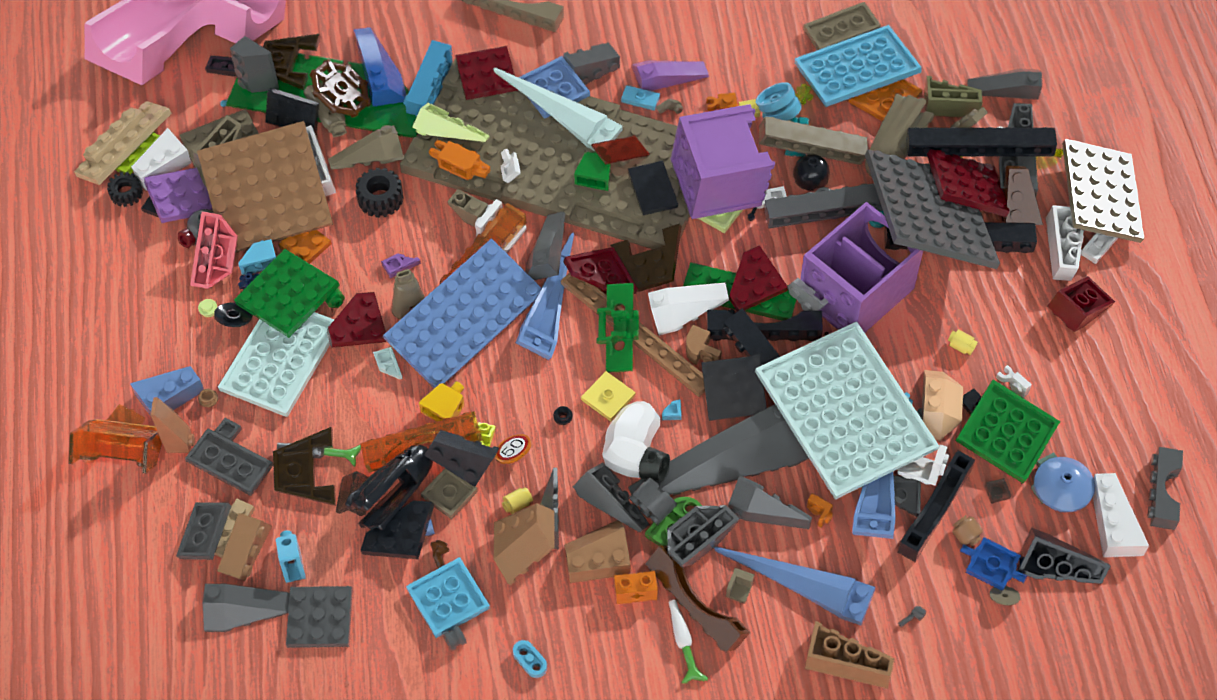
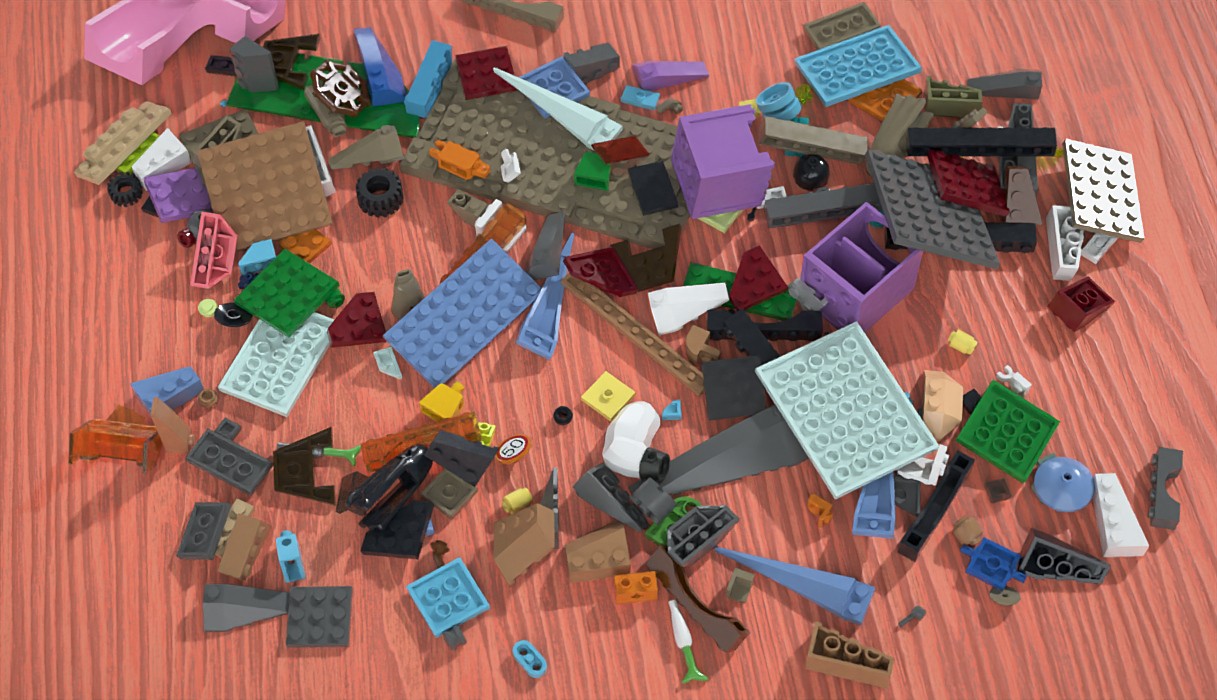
(288, 109): black plate -> none
(399, 263): medium lavender tile -> none
(435, 122): yellowish green wedge -> none
(625, 327): green piece -> none
(724, 101): orange plate -> none
(755, 505): dark grey wedge -> none

